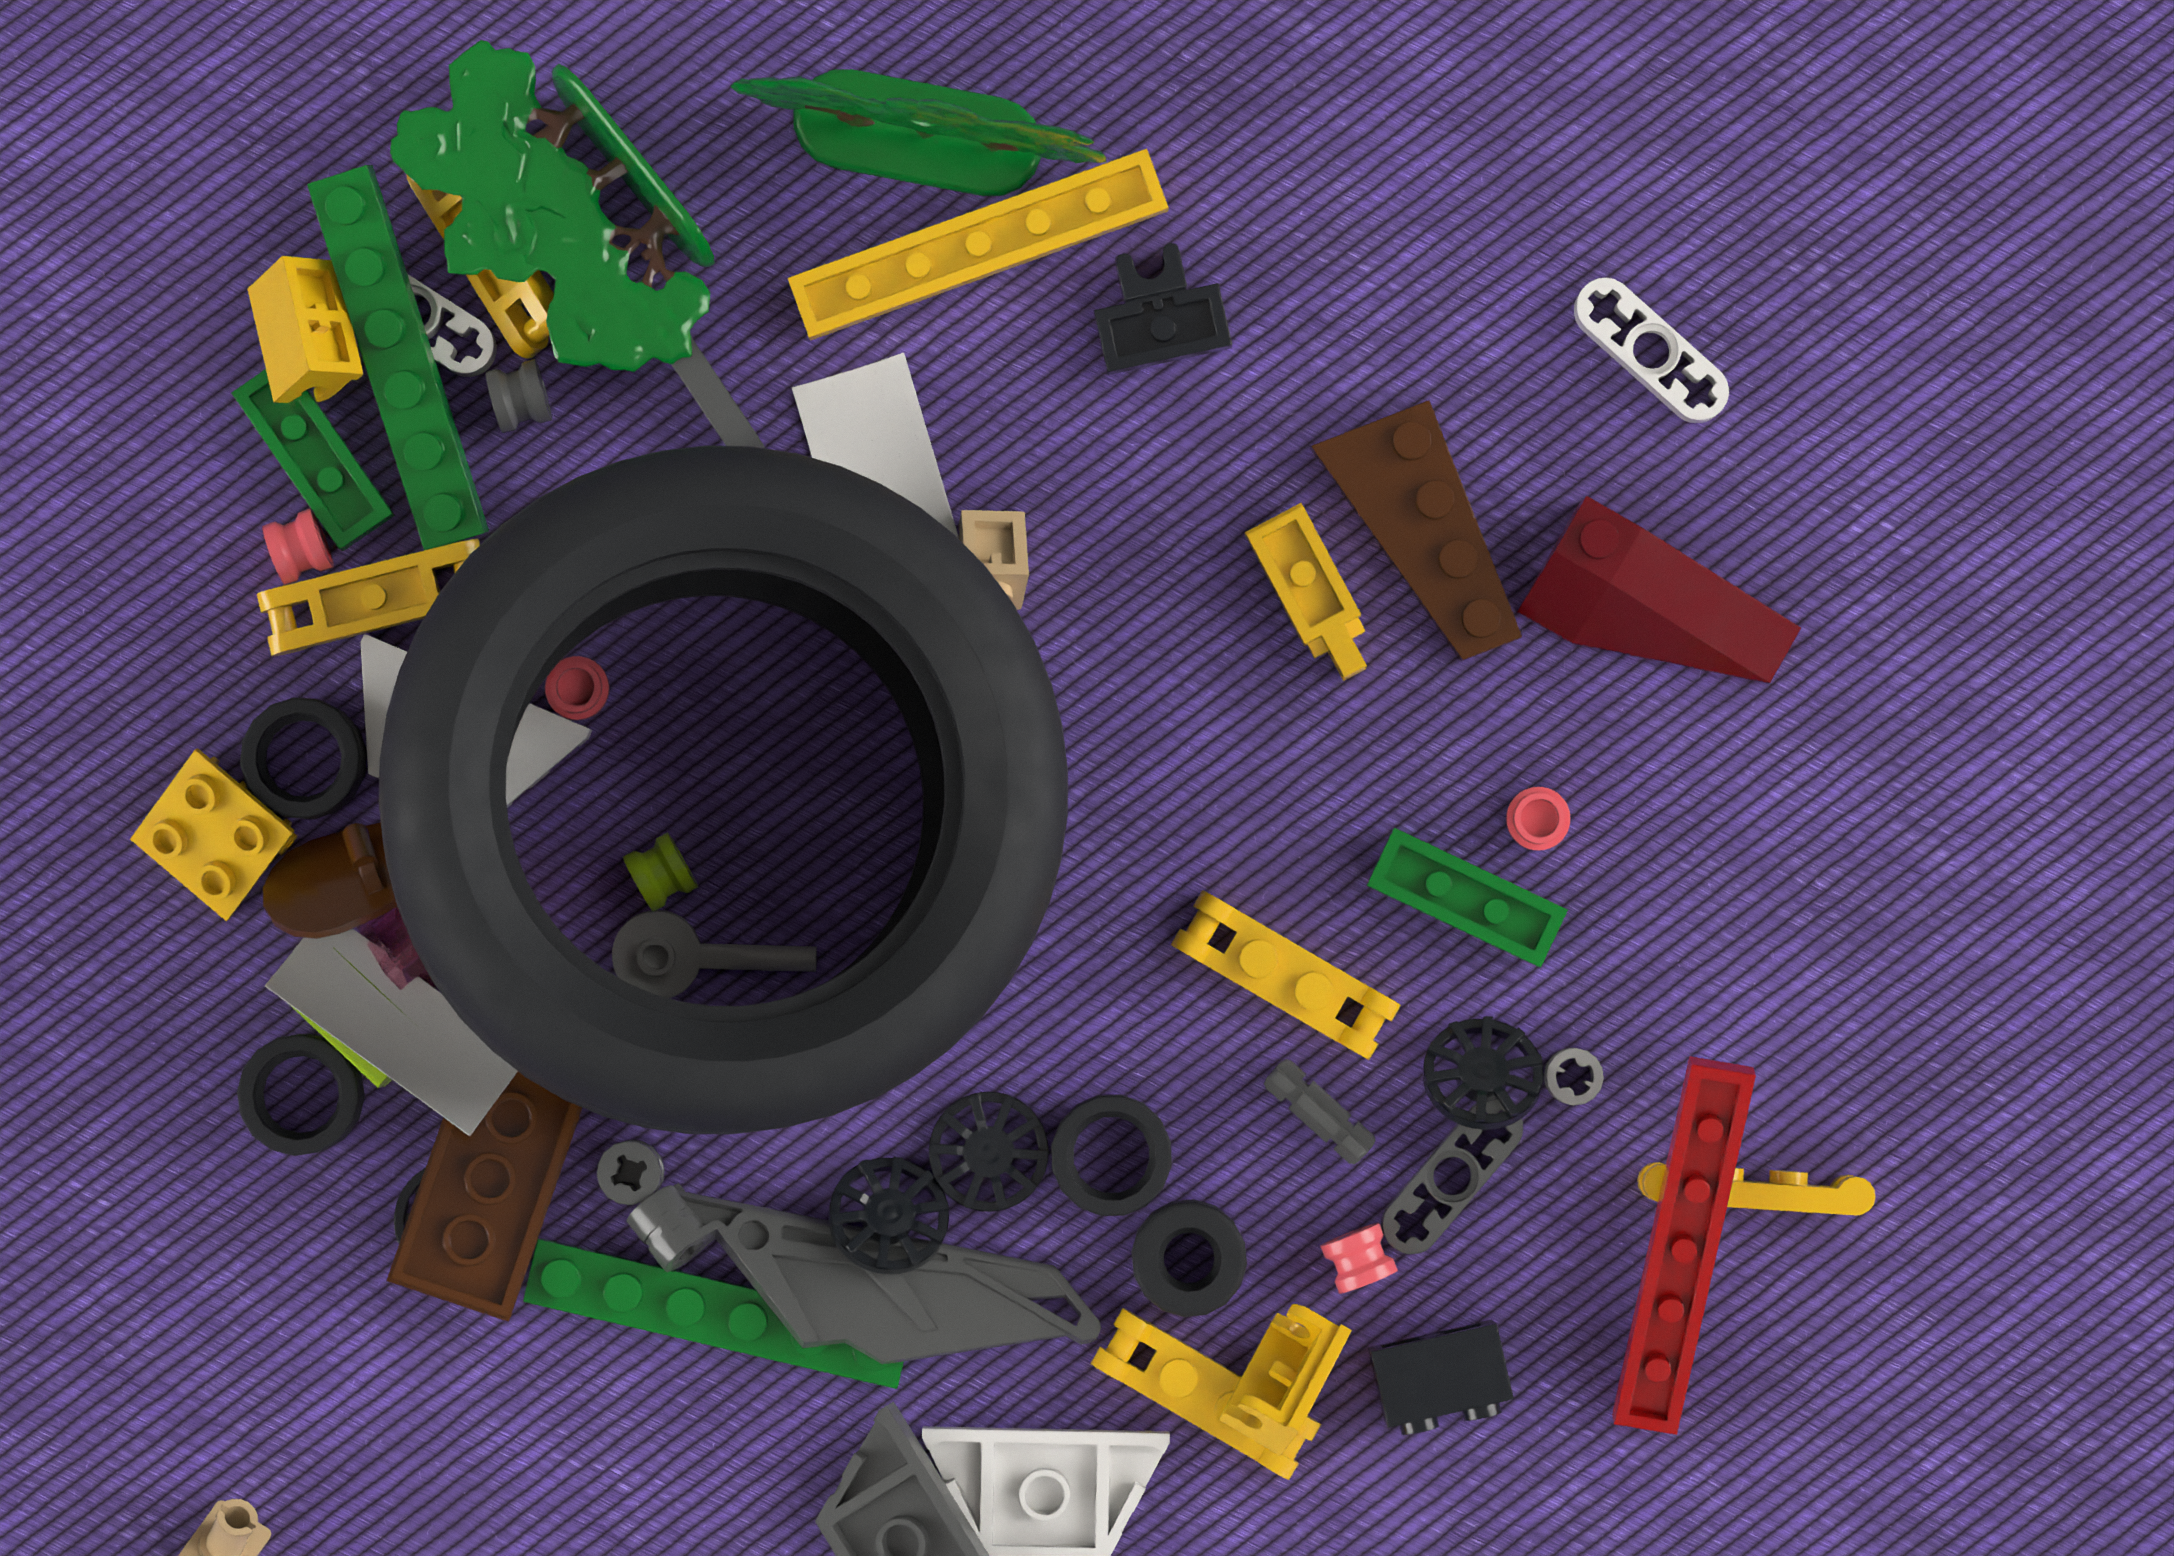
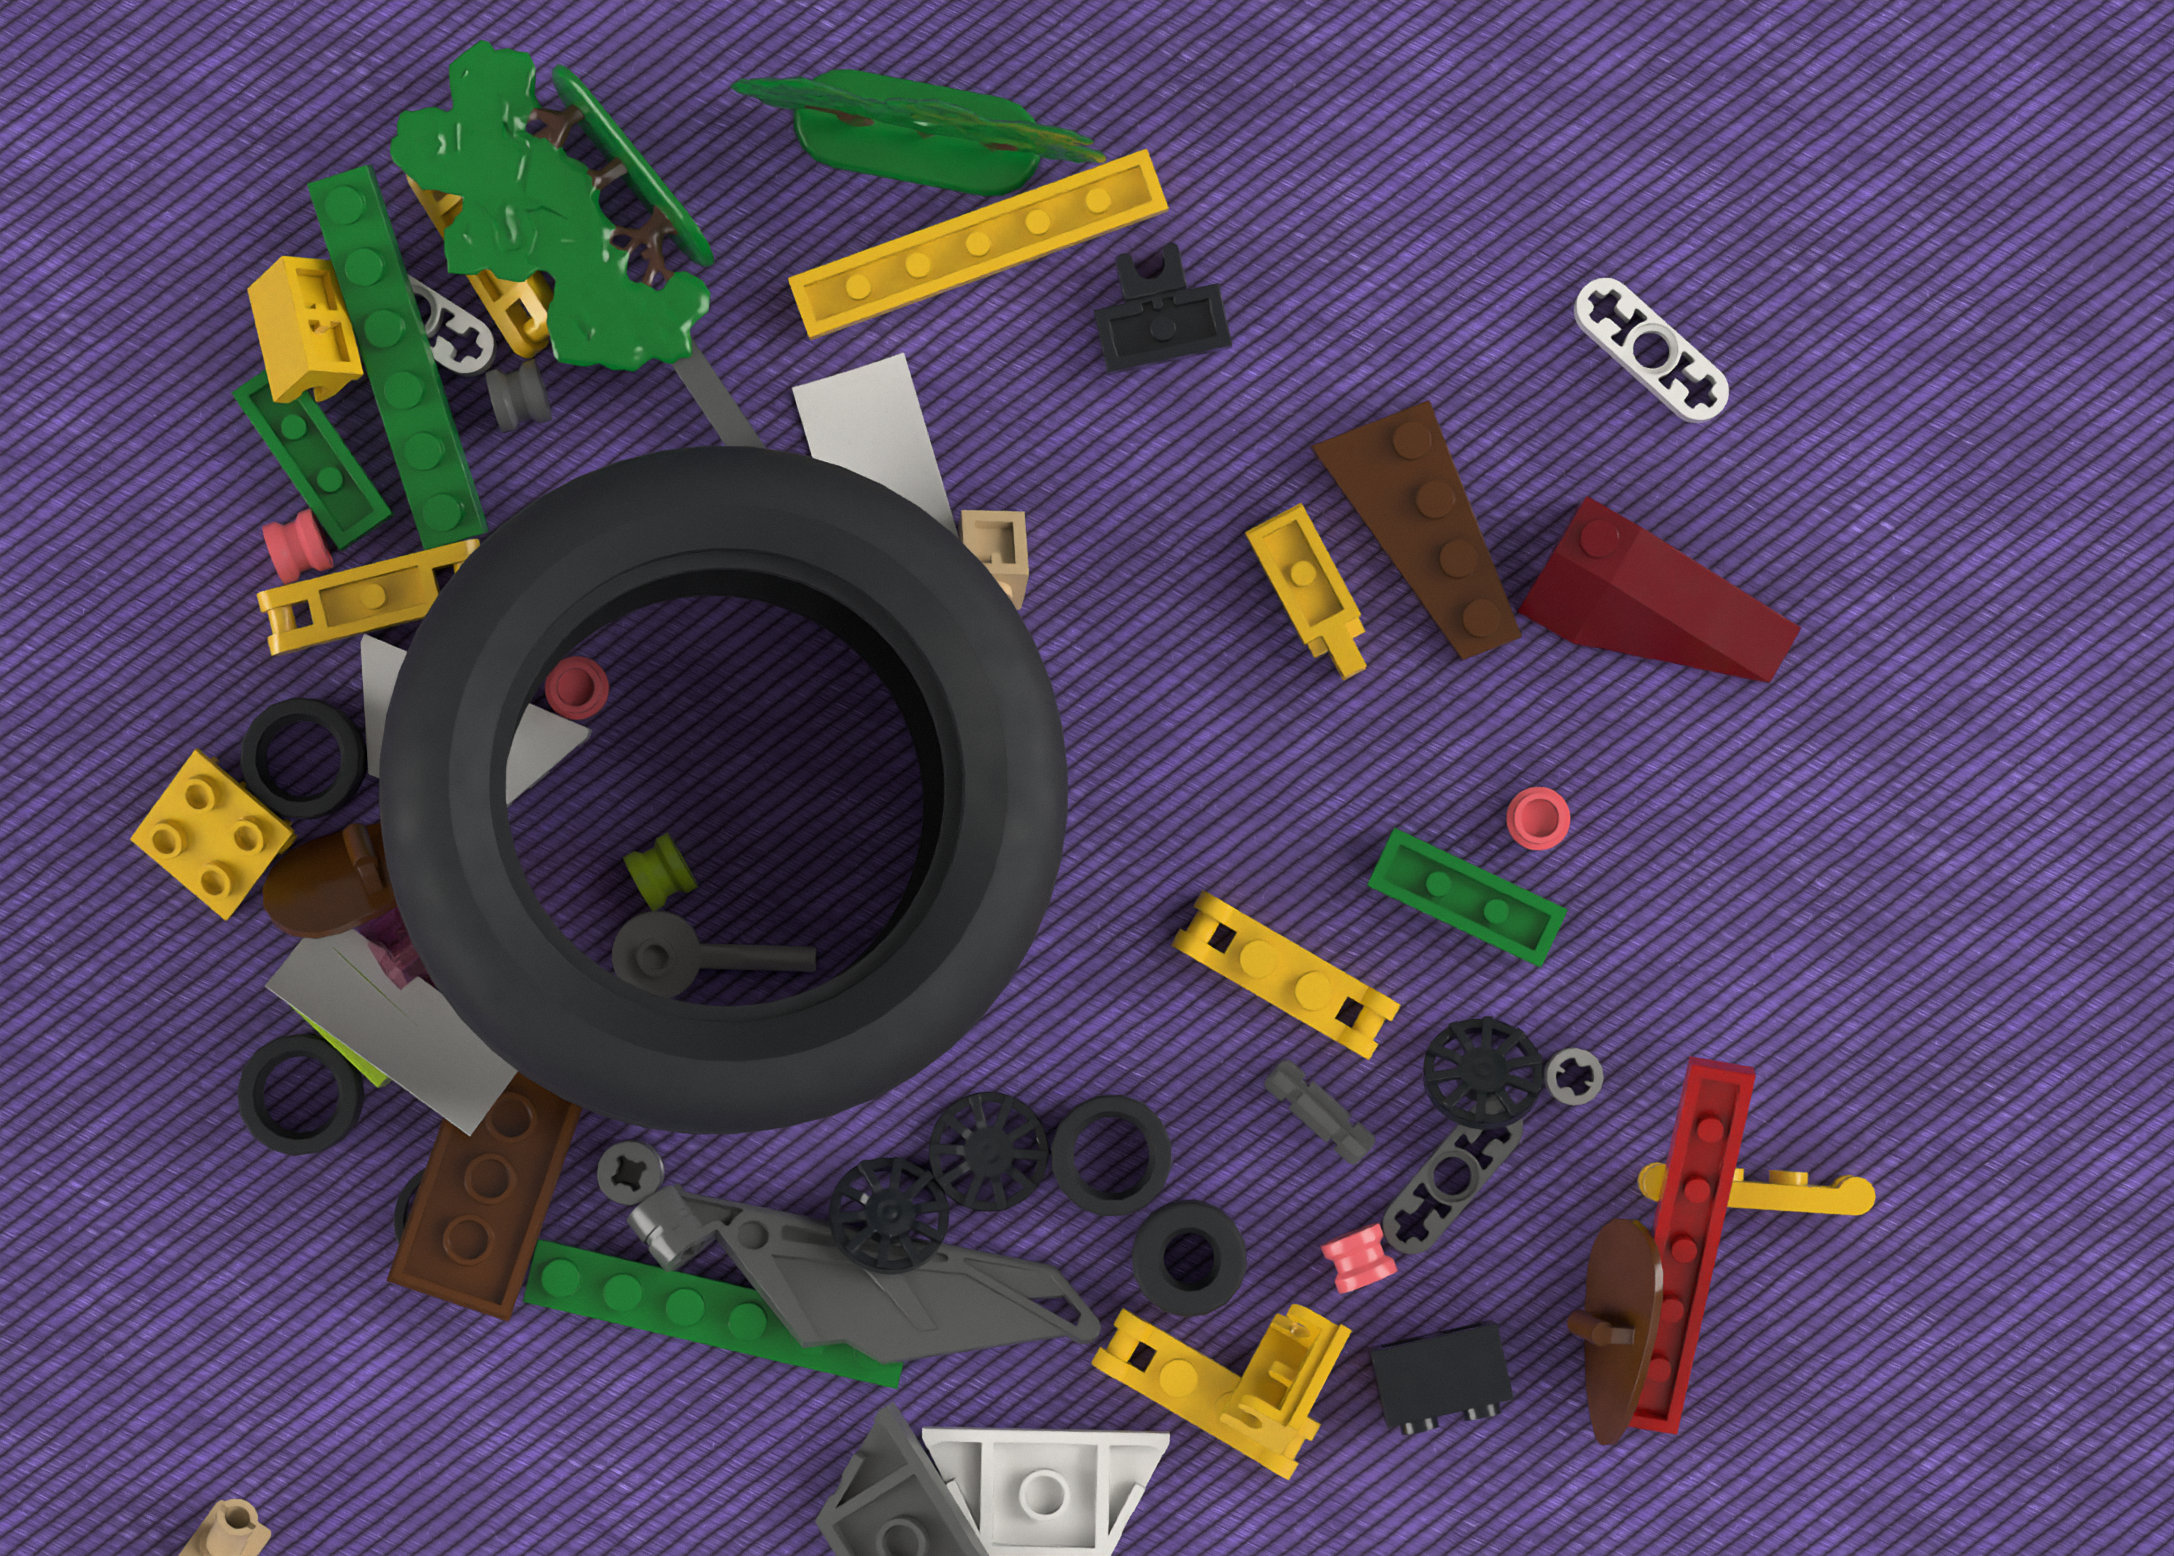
(1619, 1323): none -> reddish brown shield

